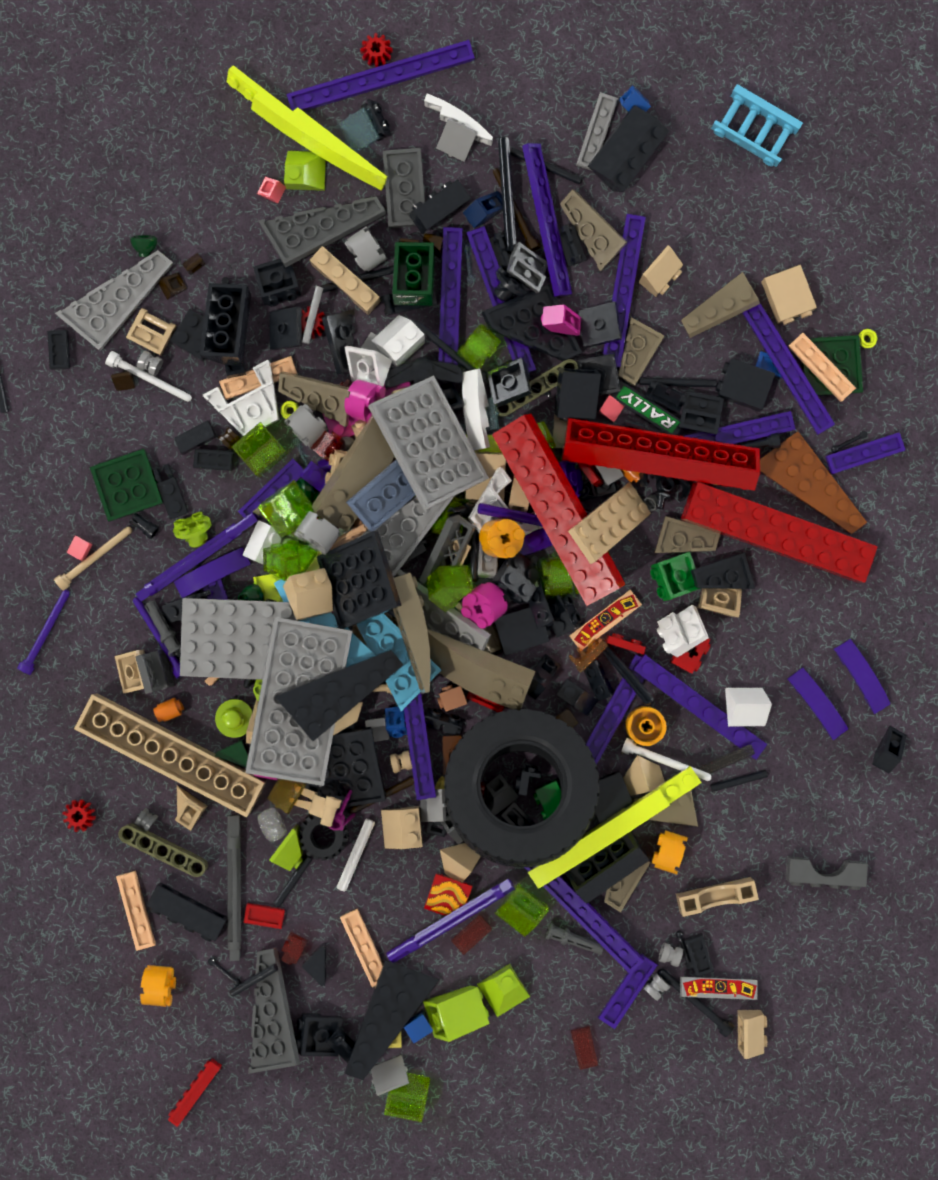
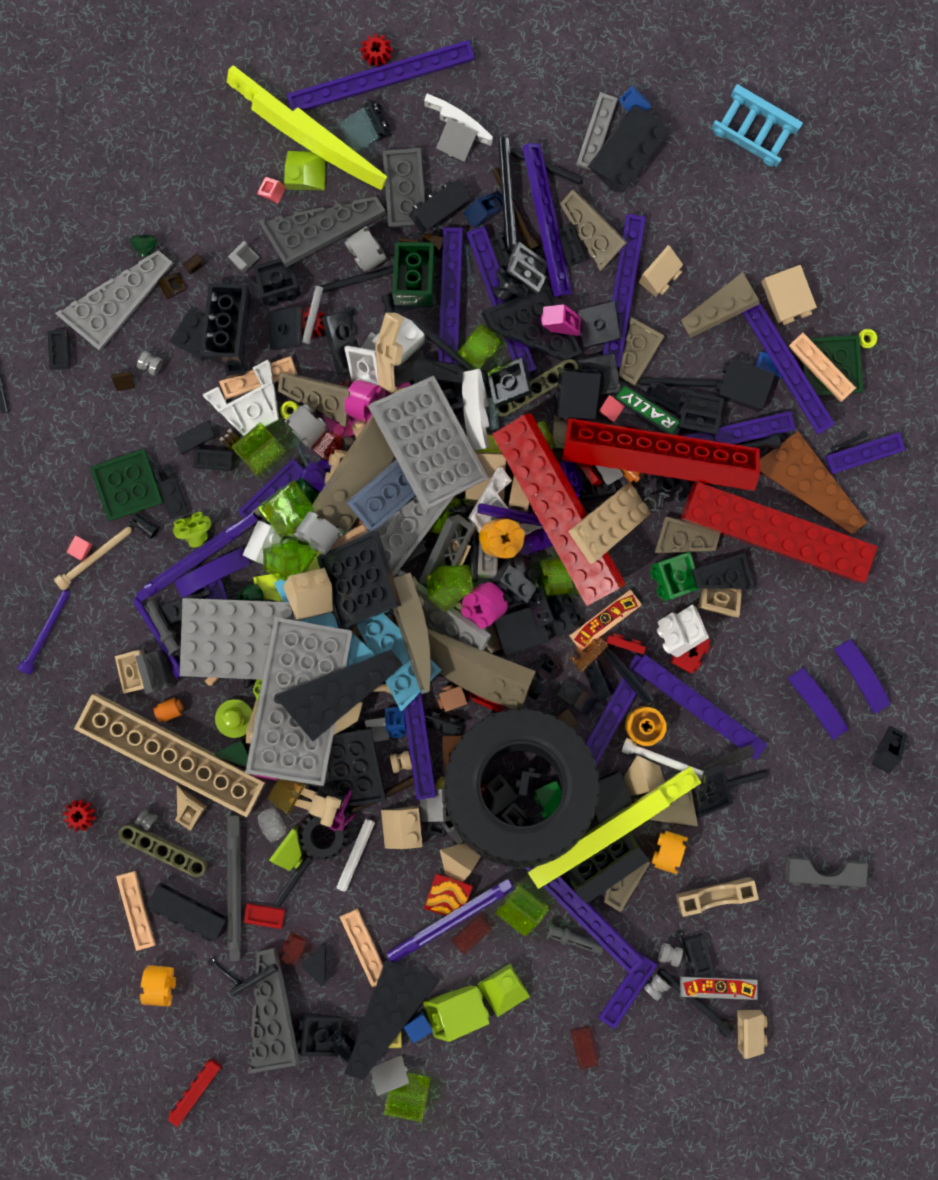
(114, 360): white piece -> none
(147, 337): tan plate -> none
(243, 257): none -> light grey panel
(347, 281): tan arch -> none
(388, 350): none -> tan plate
(713, 792): none -> black wing
(747, 707): white slope -> none

